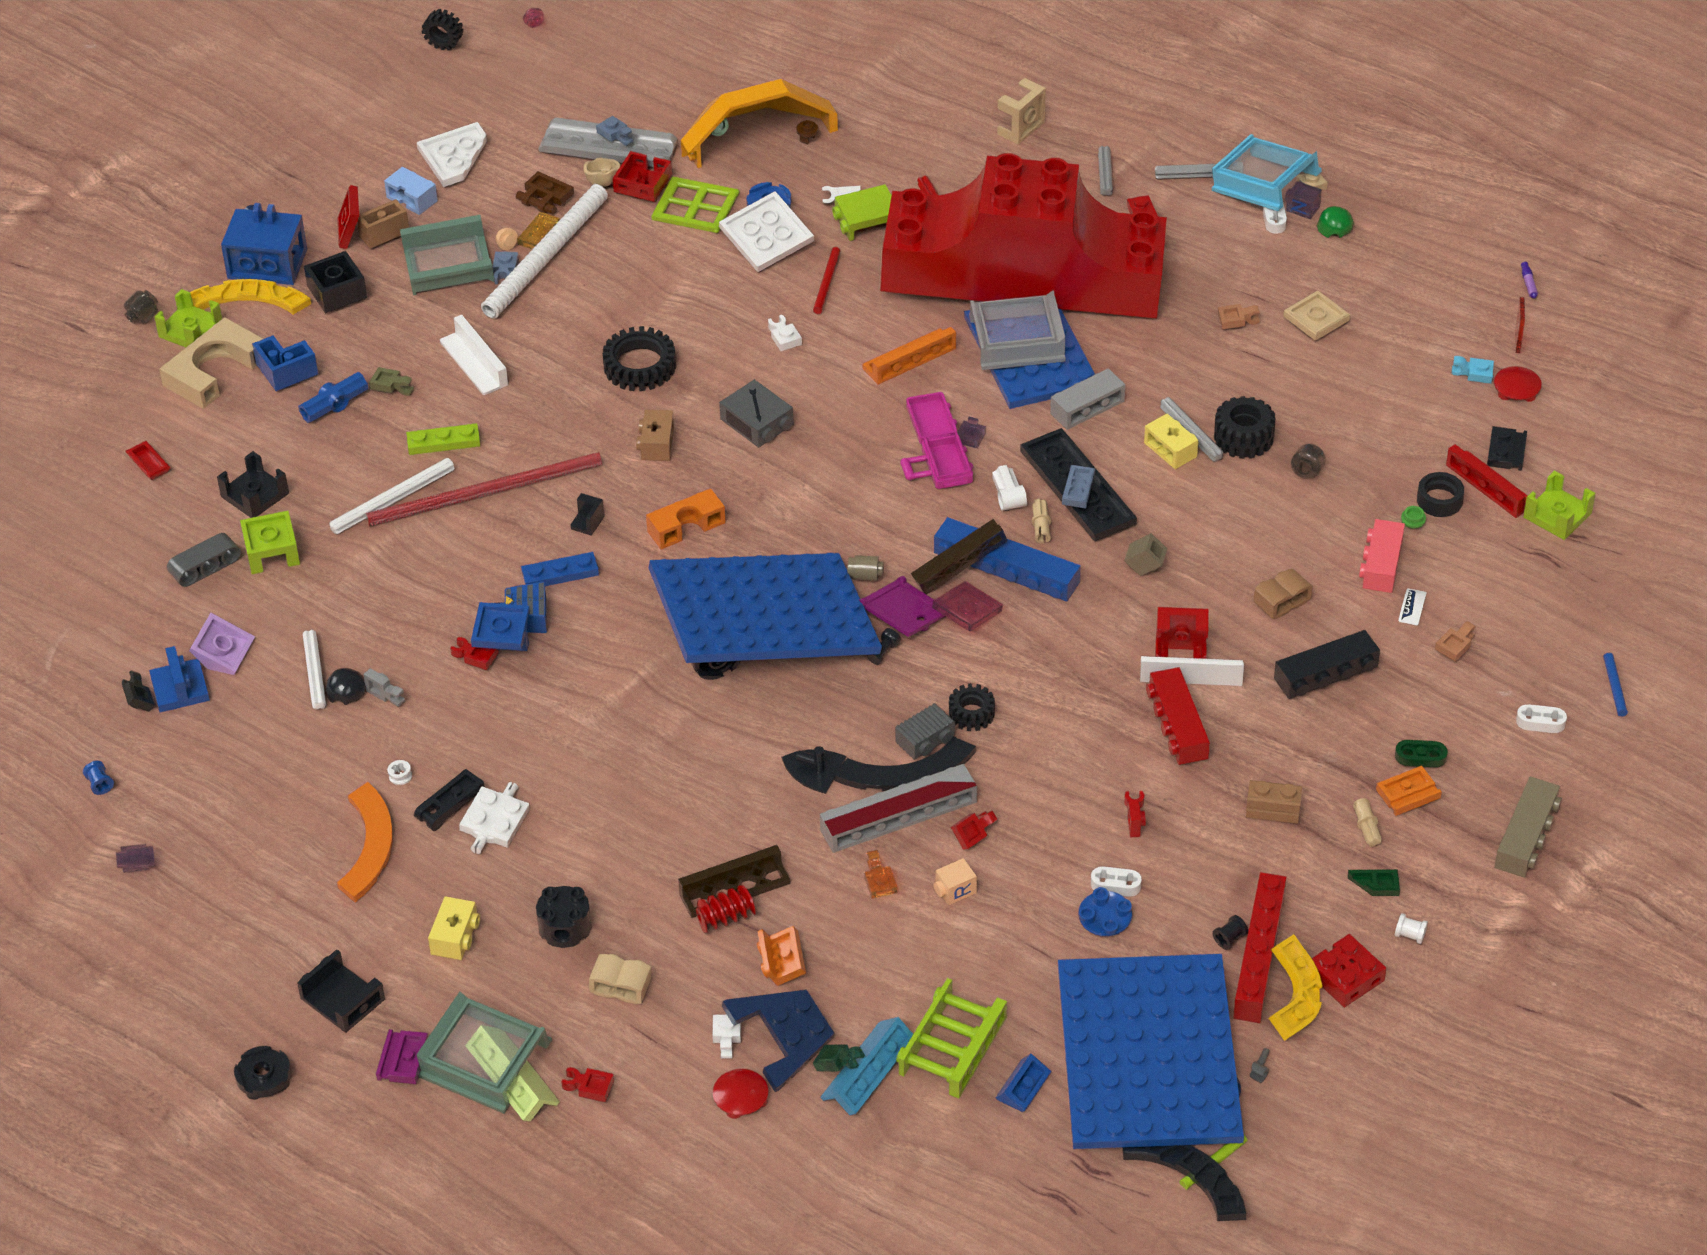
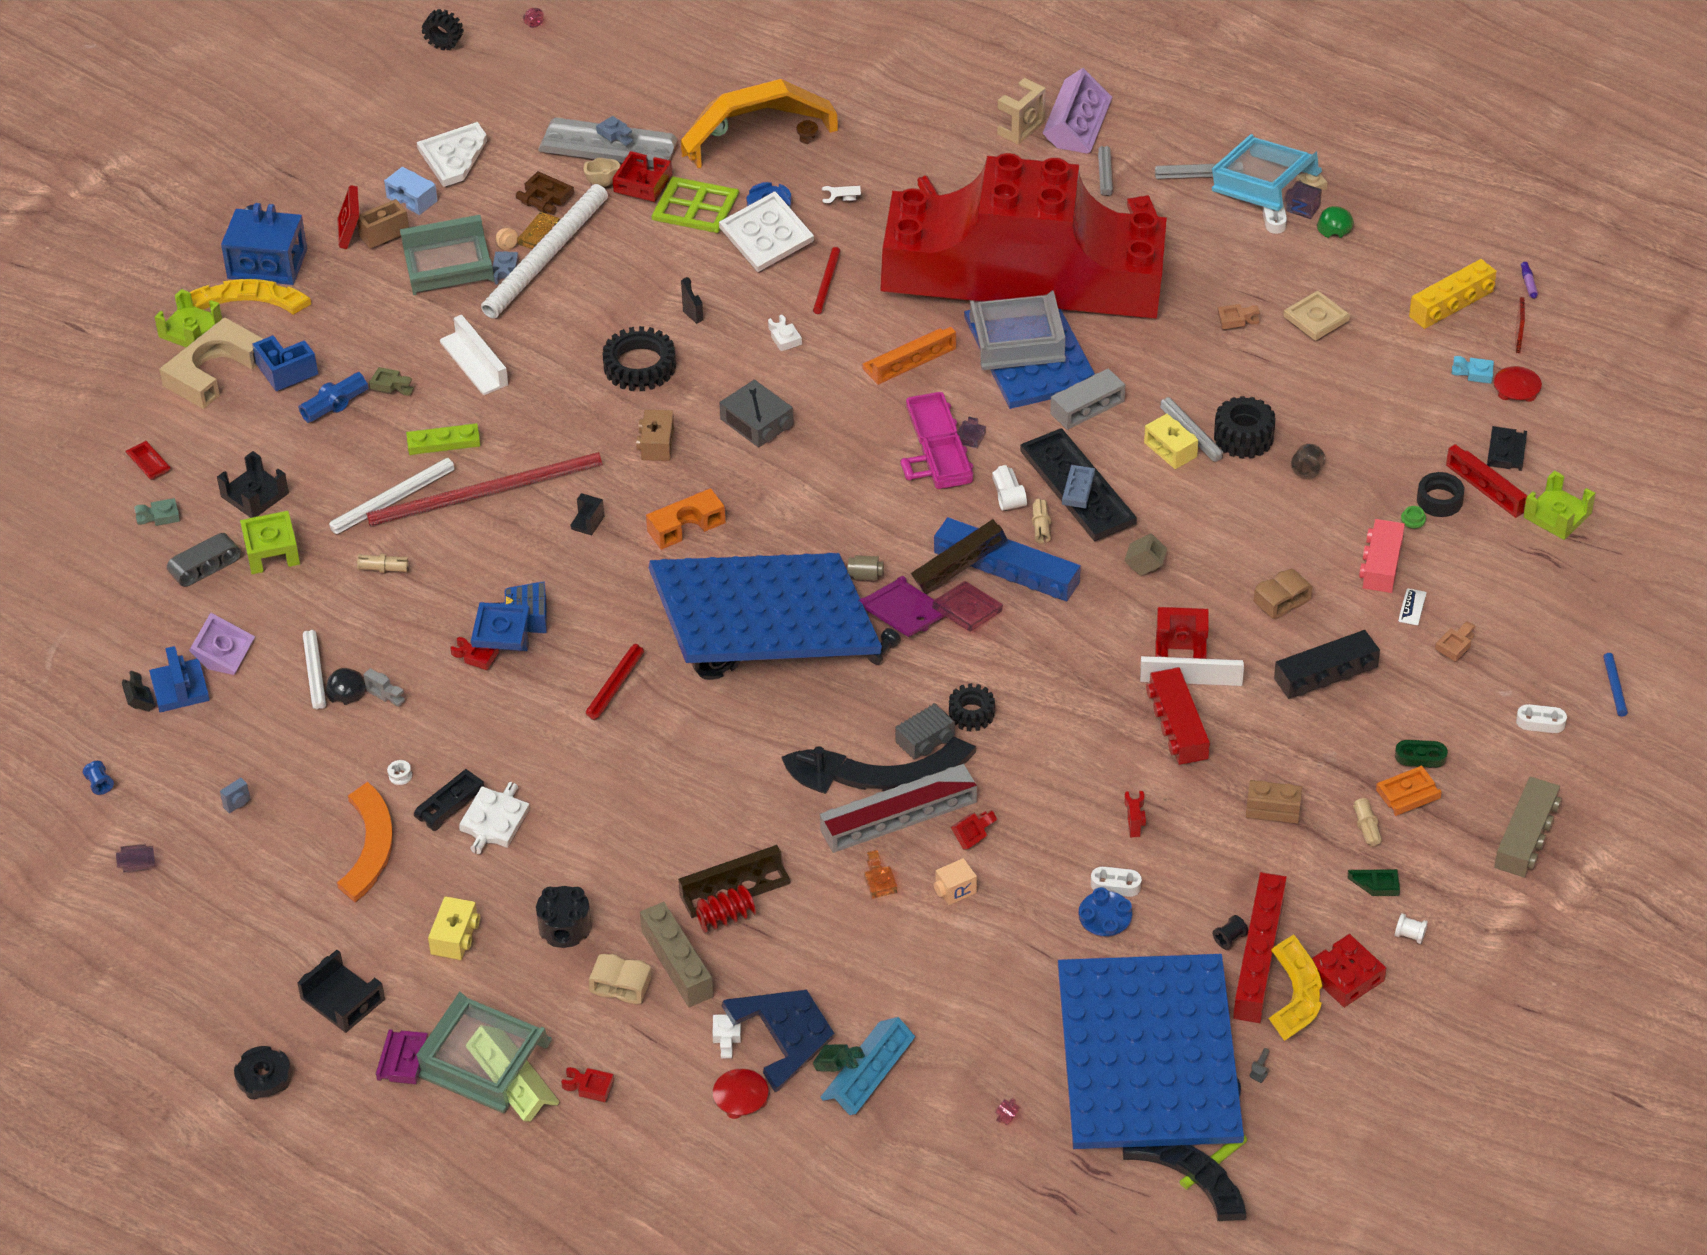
(140, 307): clear smoke head -> none
(160, 512): none -> sand green plate
(235, 795): none -> sand blue plate
(335, 281): black brick -> none
(382, 563): none -> tan pin
(561, 569): blue plate -> none
(614, 682): none -> red axle
(676, 954): none -> dark tan brick
(691, 304): none -> black tile
(781, 955): orange bracket -> none
(862, 209): lime panel -> none
(970, 1056): lime fence -> none
(1007, 1111): none -> clear pink plate
(1023, 1083): blue slope -> none
(1077, 113): none -> lavender slope
(1452, 293): none -> yellow brick

